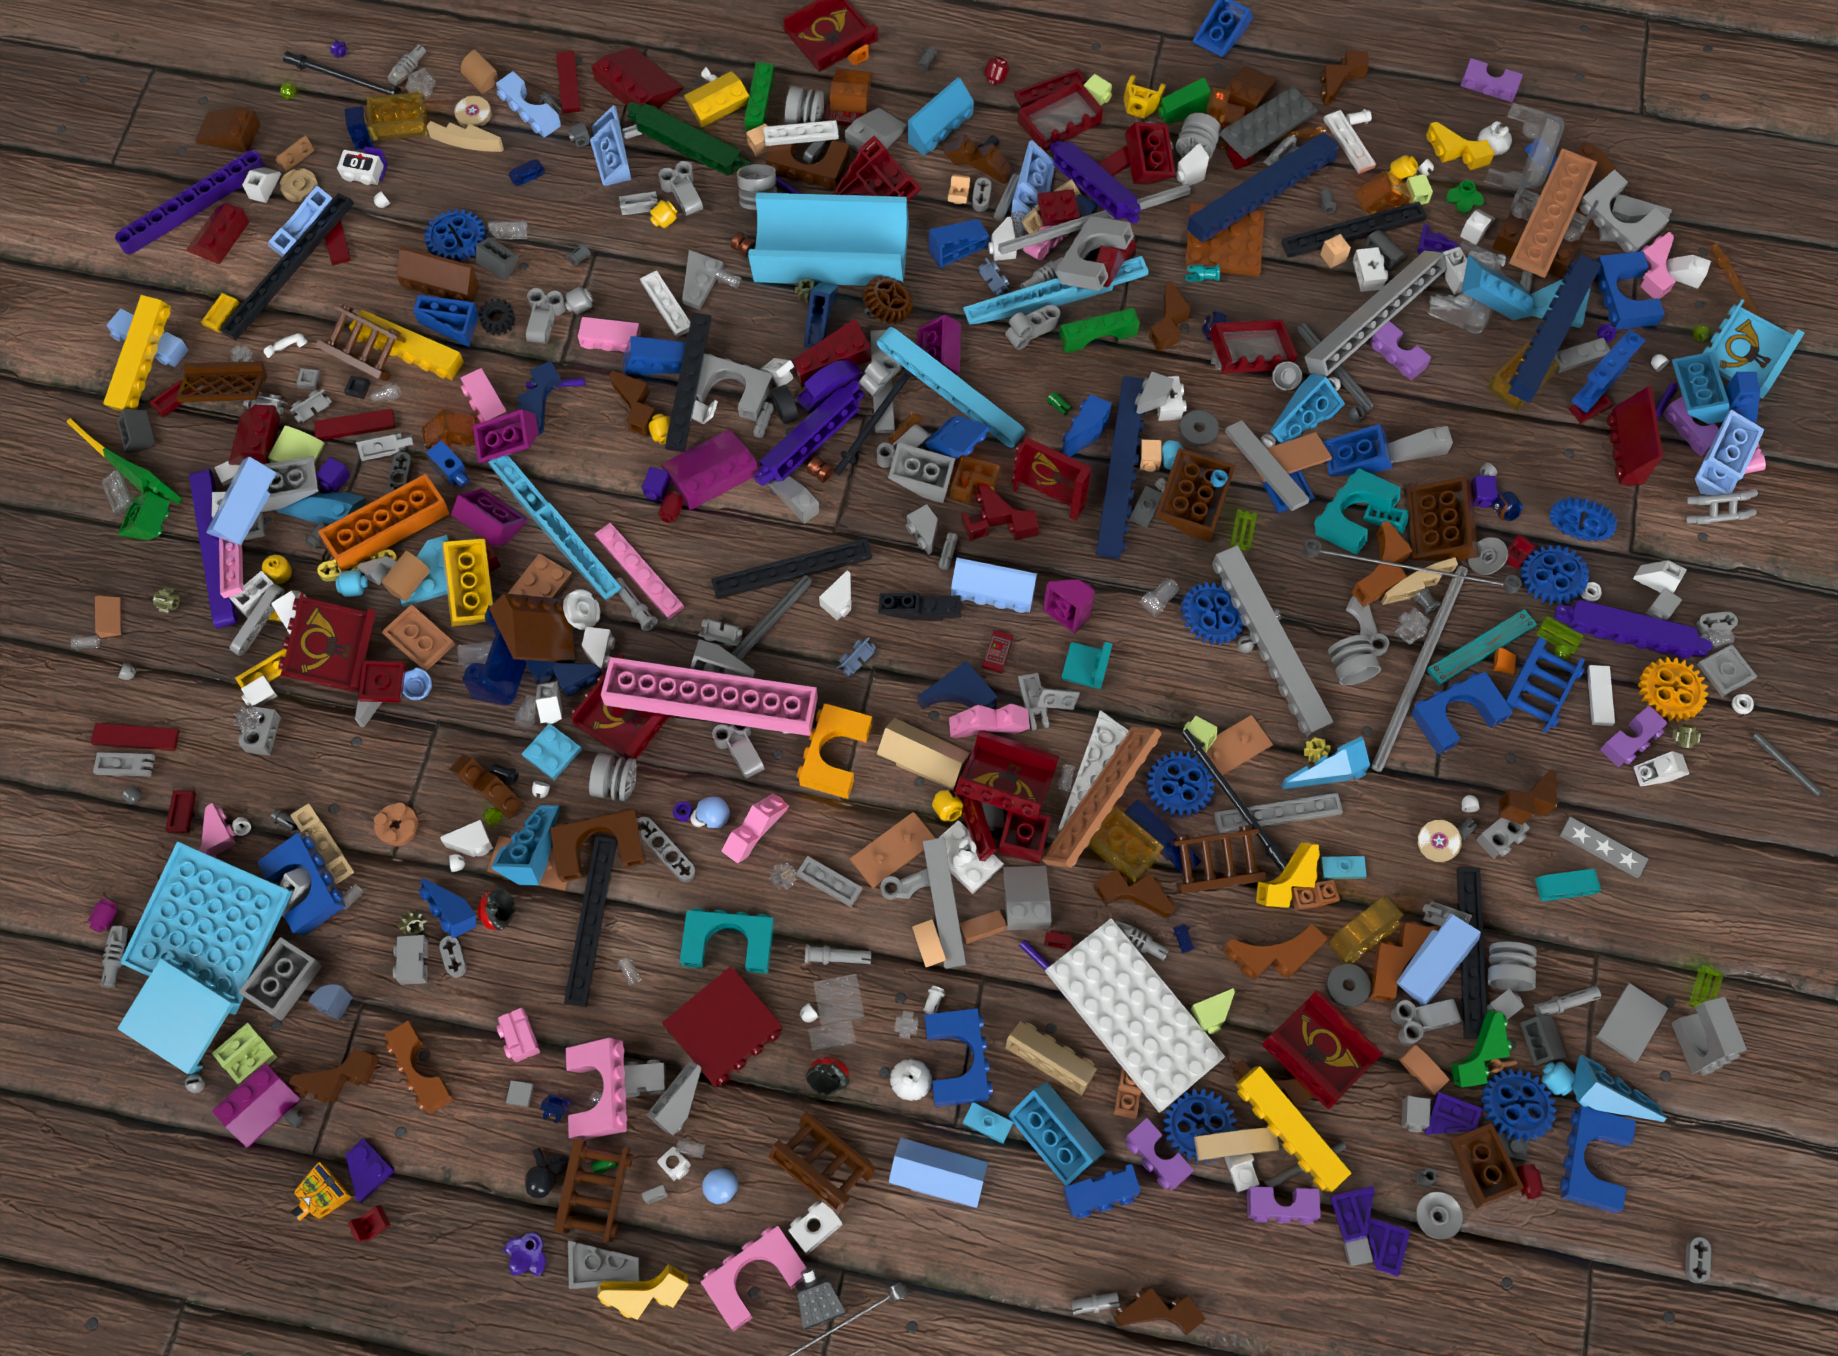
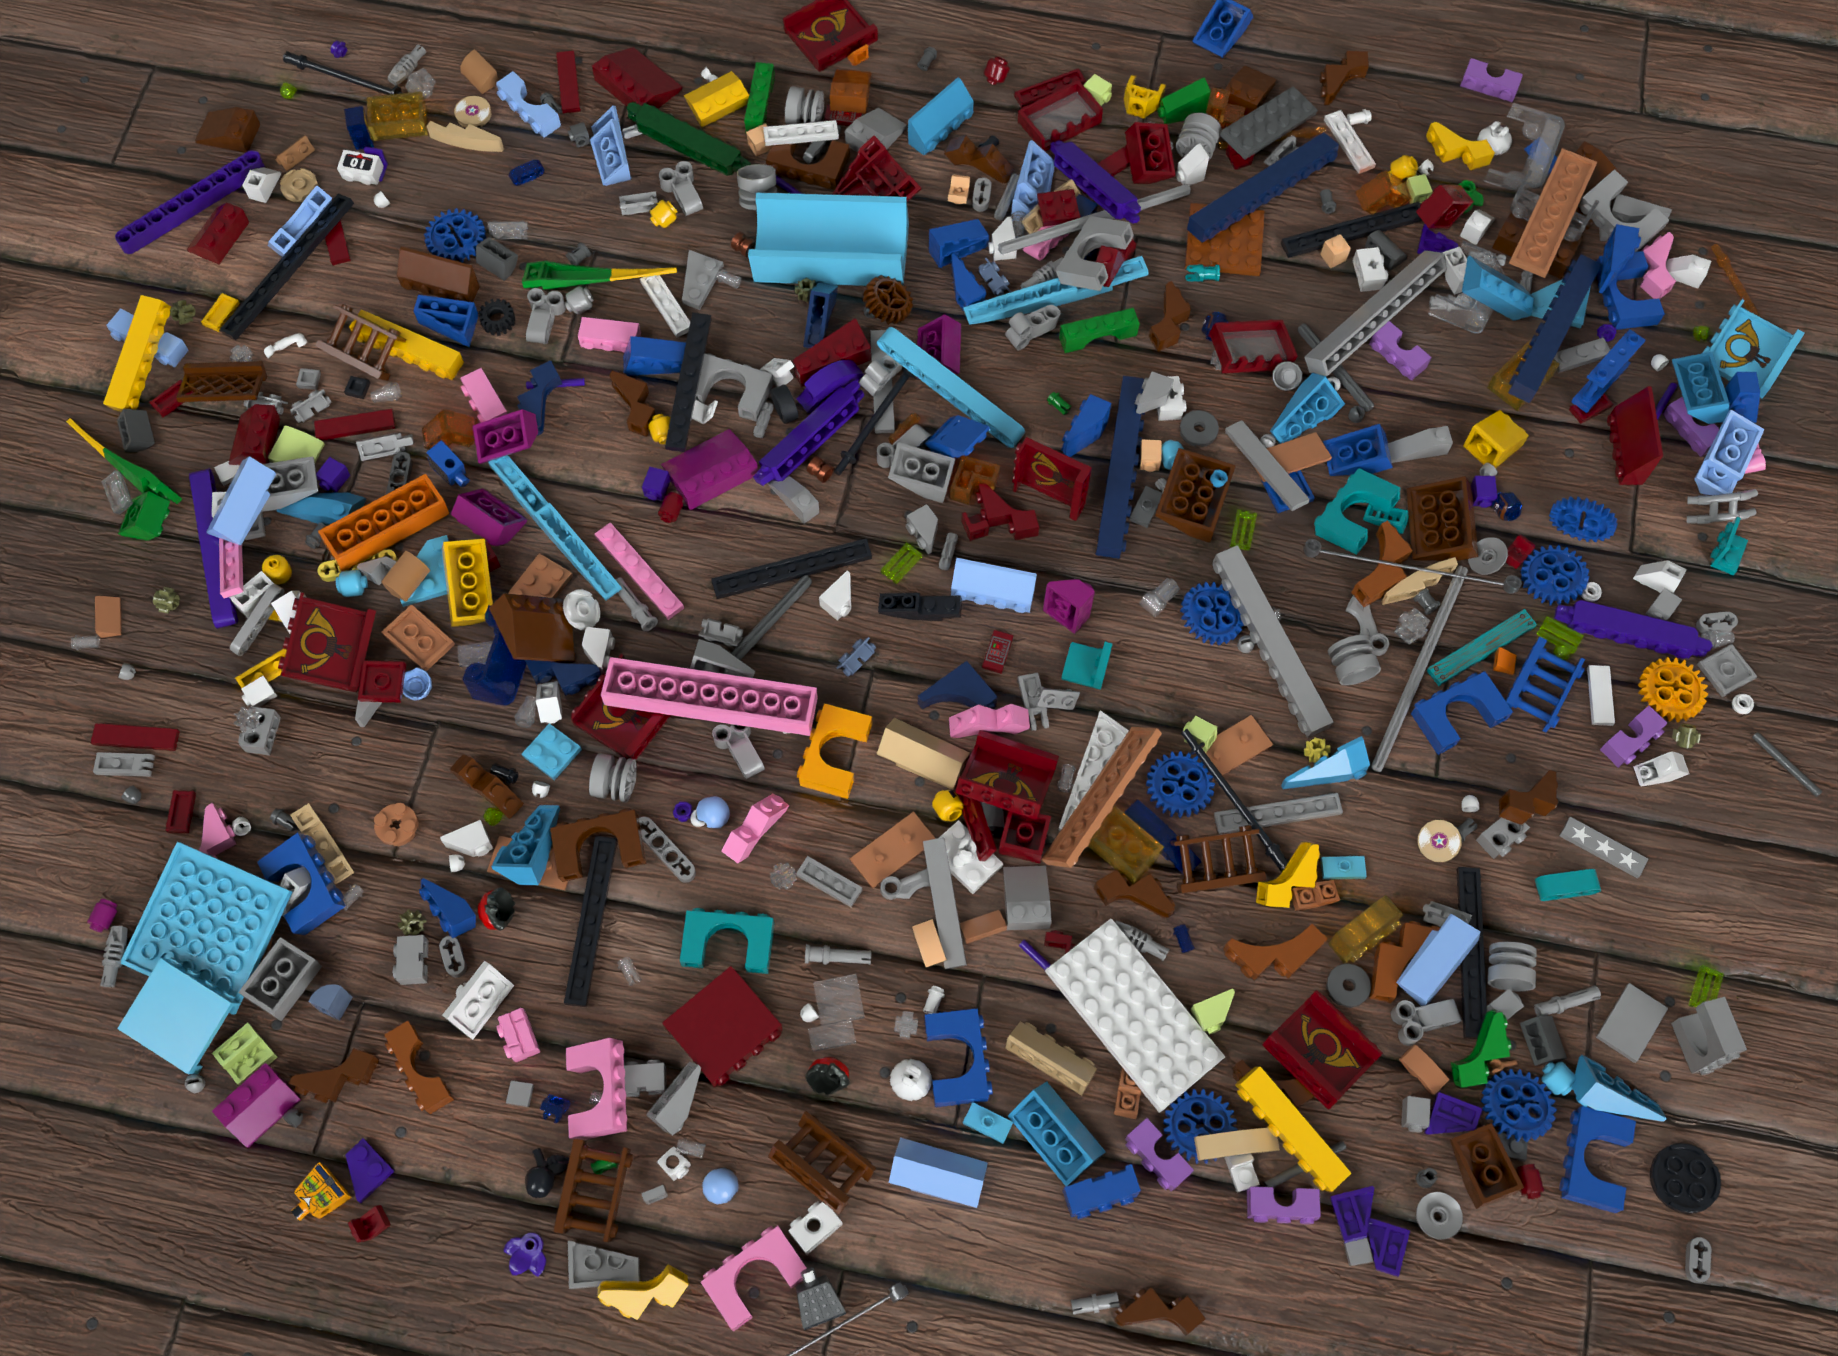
(182, 312): none -> olive gear
(478, 1000): none -> white plate
(558, 275): none -> green plate
(891, 575): none -> clear neon green tile
(965, 286): none -> blue slope
(1444, 206): none -> dark red brick
(1495, 439): none -> yellow slope
(1617, 252): none -> blue slope
(1685, 1178): none -> black tile
(1729, 550): none -> teal bracket

